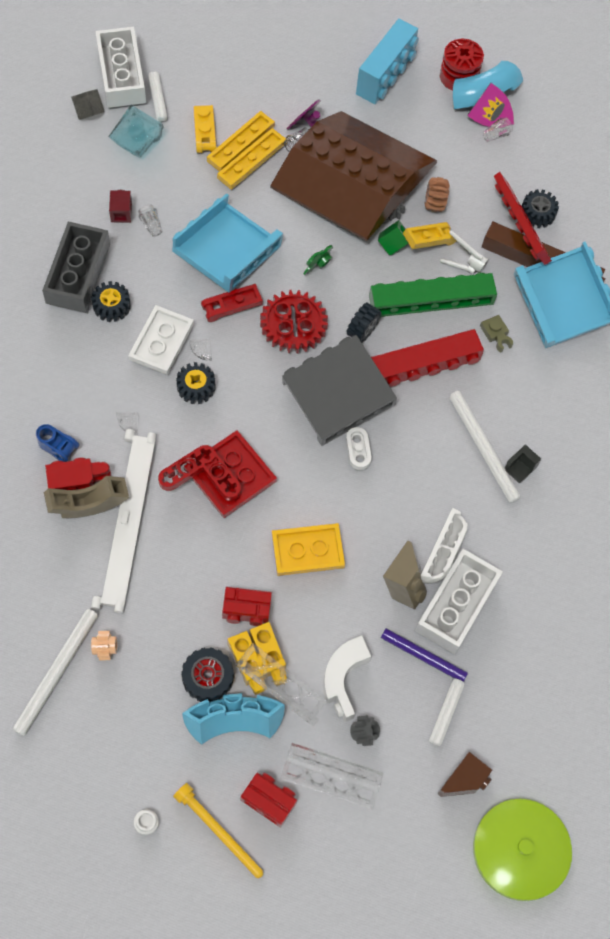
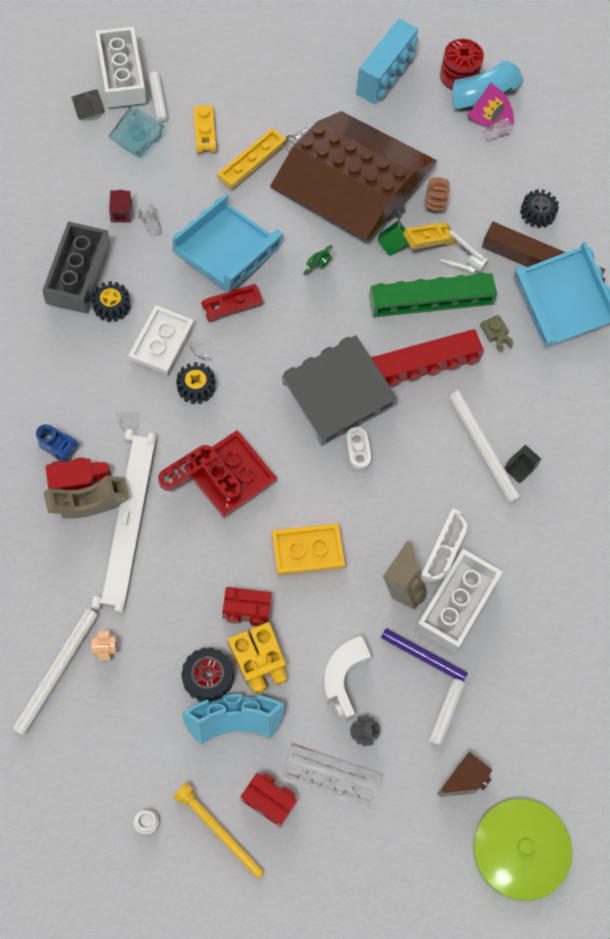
(240, 140): yellow plate -> none
(273, 322): red gear -> none
(281, 694): clear fence -> none
(309, 118): magenta shield -> none
(364, 322): black wheel -> none
(523, 224): red plate -> none

